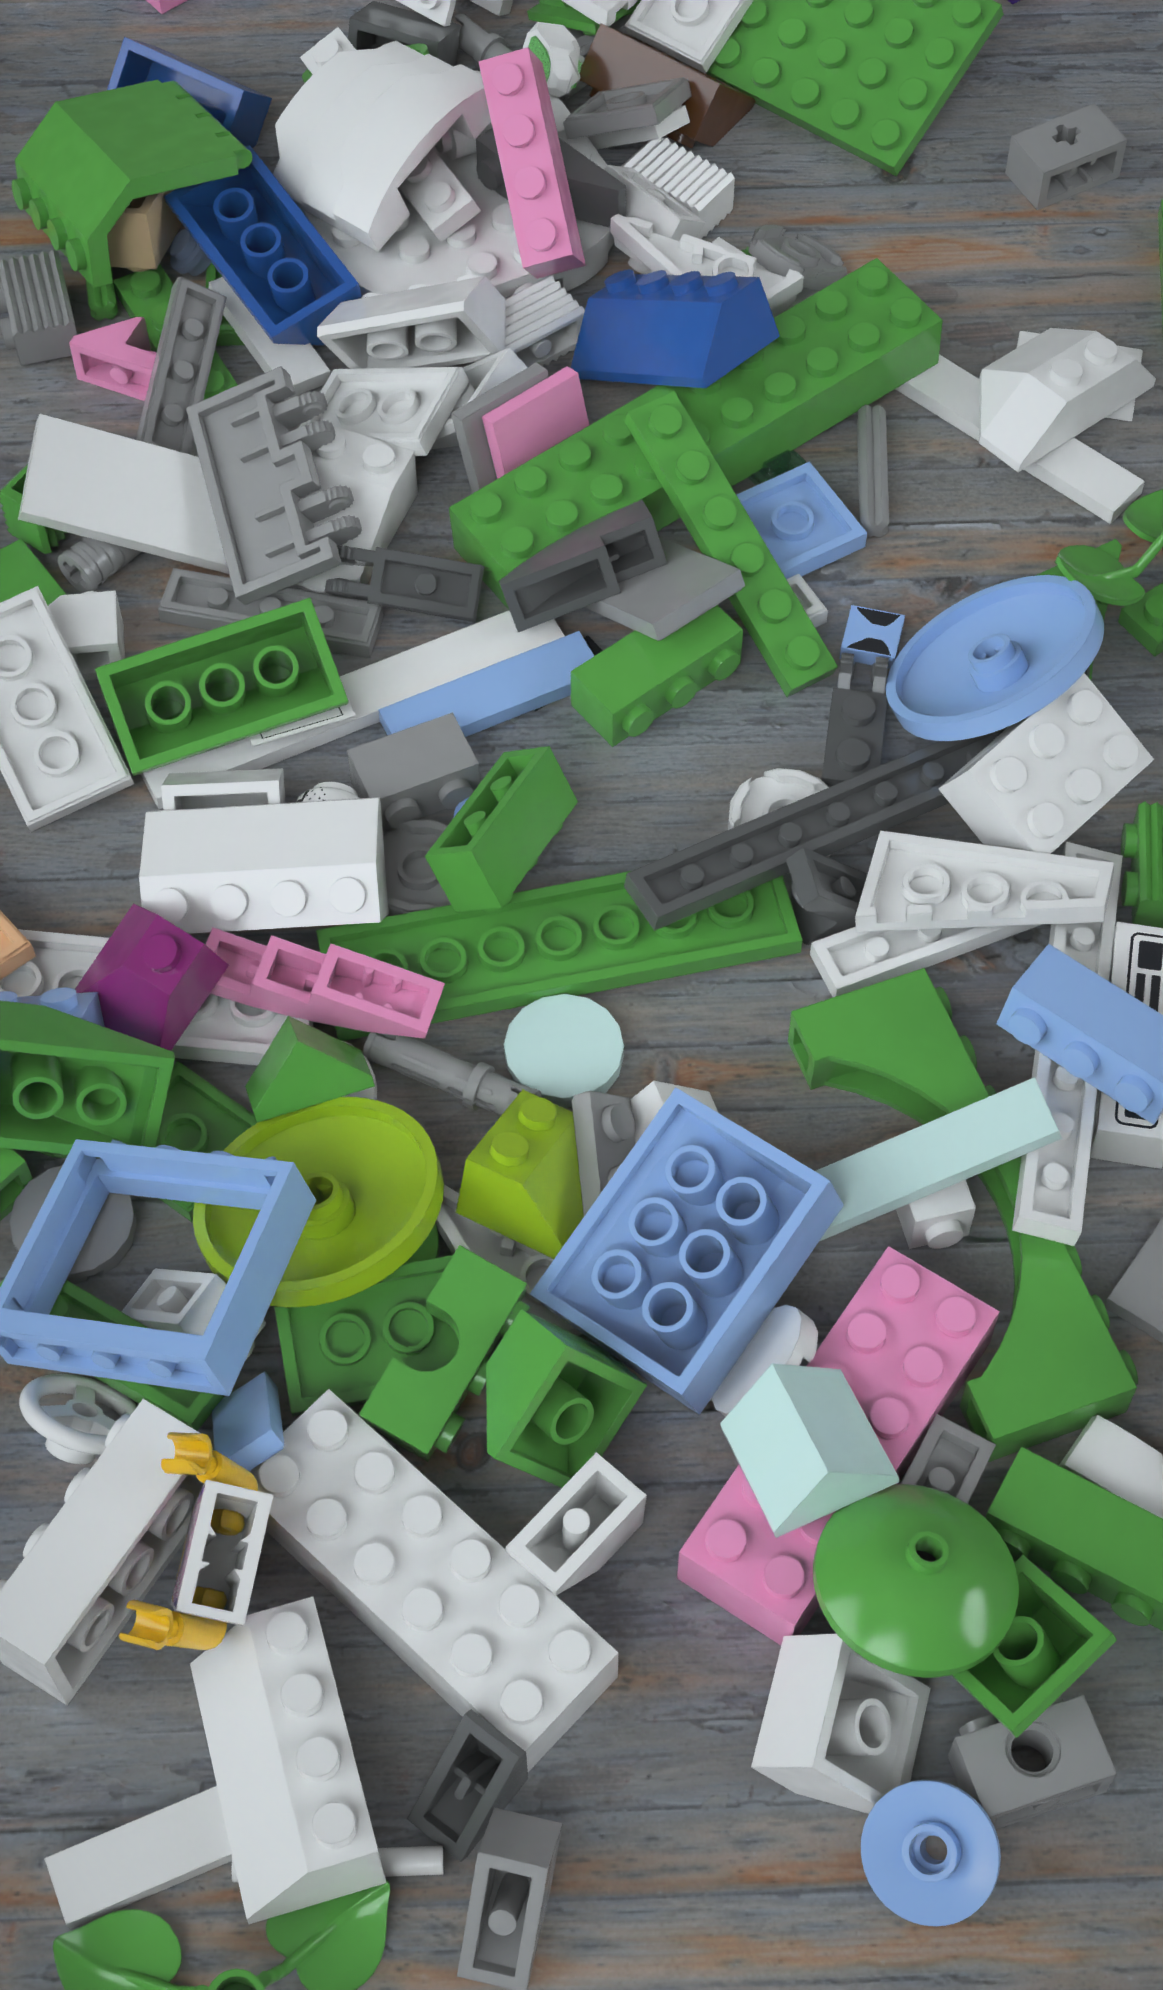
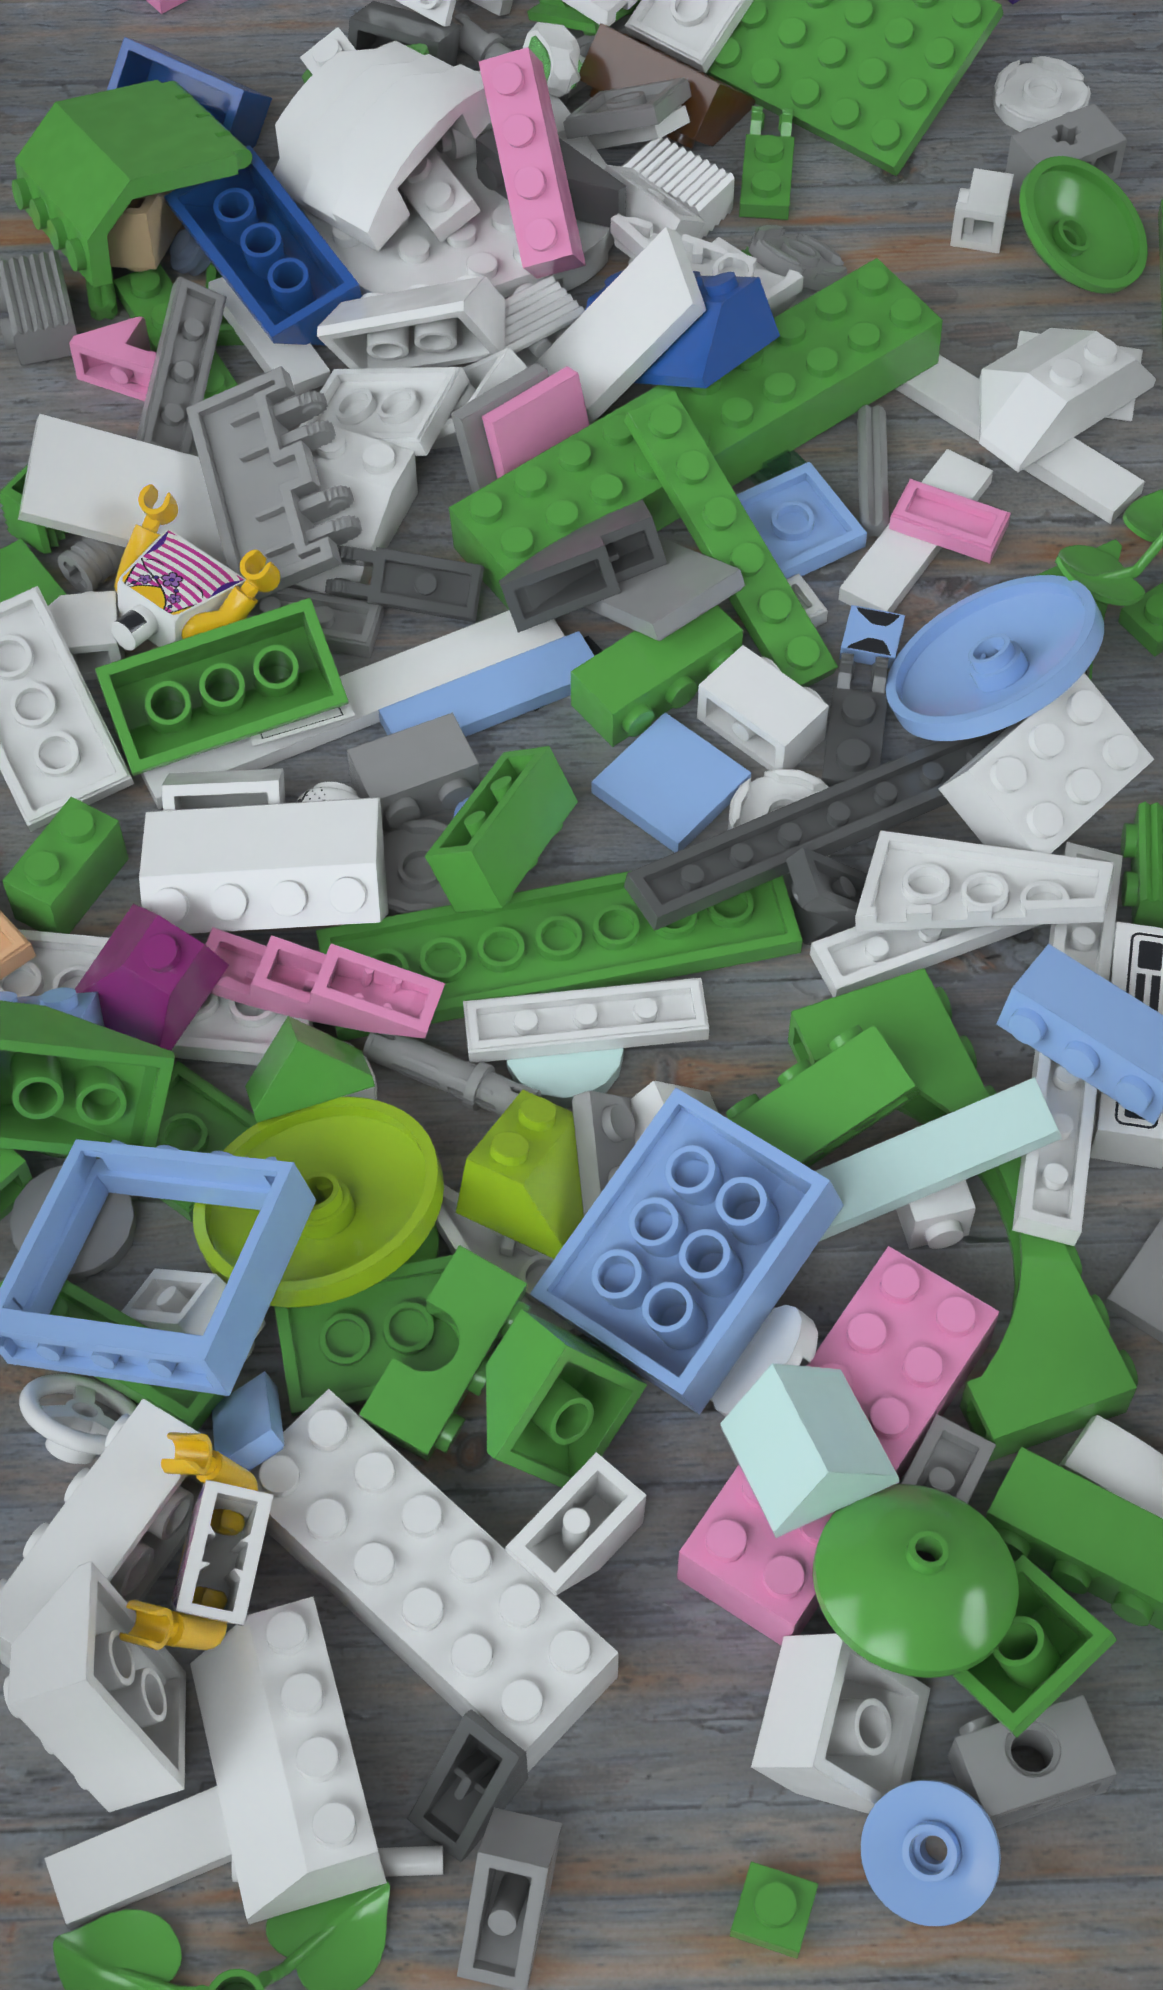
(66, 868): none -> bright green brick
(97, 1700): none -> white slope
(177, 589): none -> torso
(585, 1020): none -> white tile
(629, 323): none -> white tile
(670, 783): none -> light blue tile
(762, 710): none -> white brick
(767, 168): none -> bright green hinge
(774, 1910): none -> bright green plate
(830, 1100): none -> bright green brick
(898, 559): none -> white tile
(949, 520): none -> bright pink tile
(982, 211): none -> white brick
(1038, 92): none -> white tile
(1083, 225): none -> bright green dish

